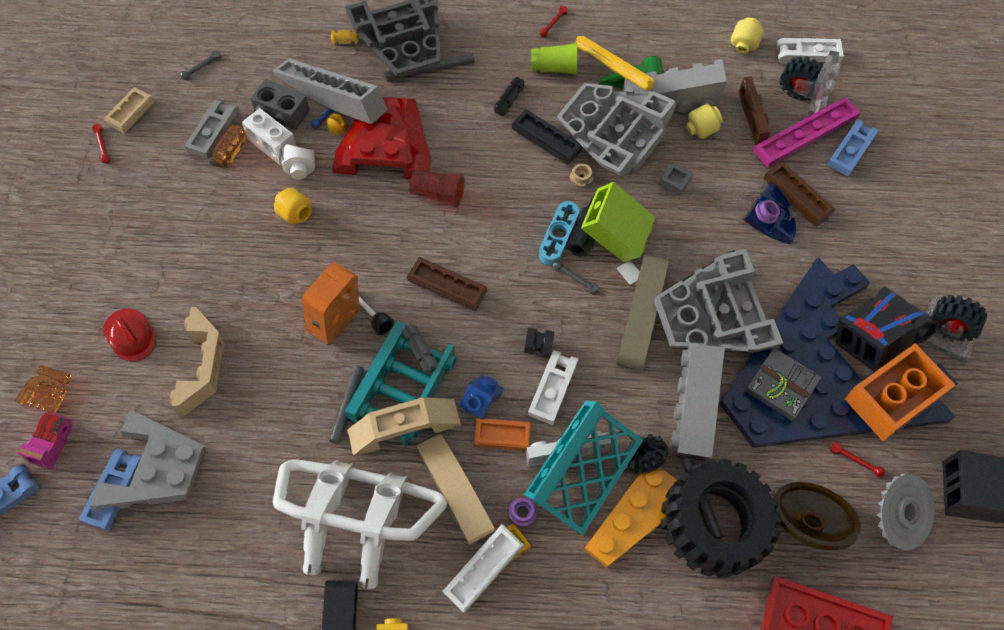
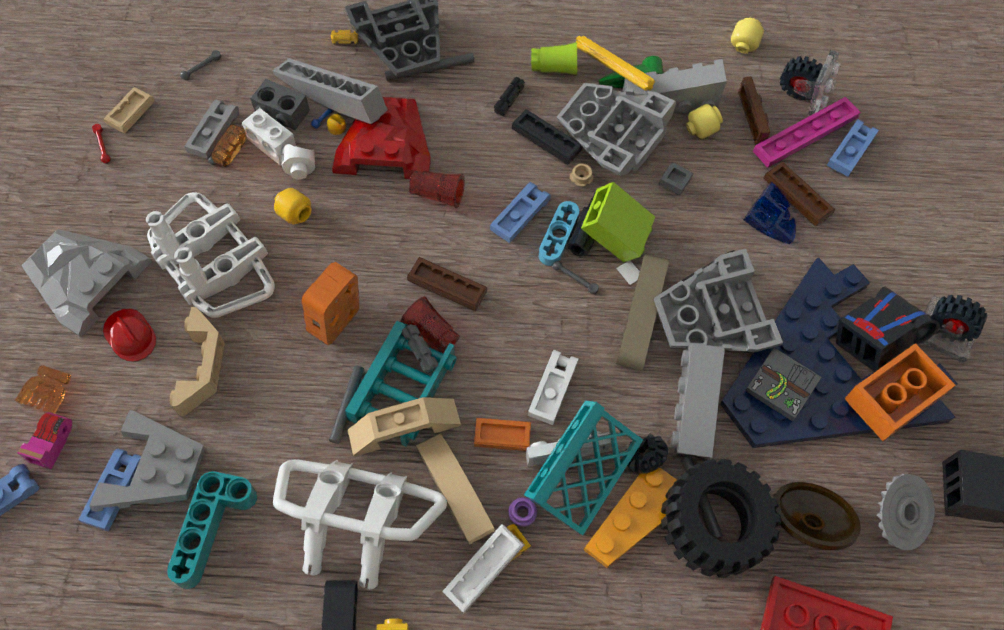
(78, 272): none -> light grey wedge
(181, 248): none -> white piece
(208, 528): none -> teal beam
(380, 322): black hinge -> none
(431, 324): none -> clear red plant
(481, 395): blue bracket -> none
(519, 212): none -> medium blue plate
(539, 342): black wheel -> none
(562, 11): red hinge -> none
(767, 211): medium lavender plate -> none
(807, 47): white plate -> none
(836, 448): red hinge -> none

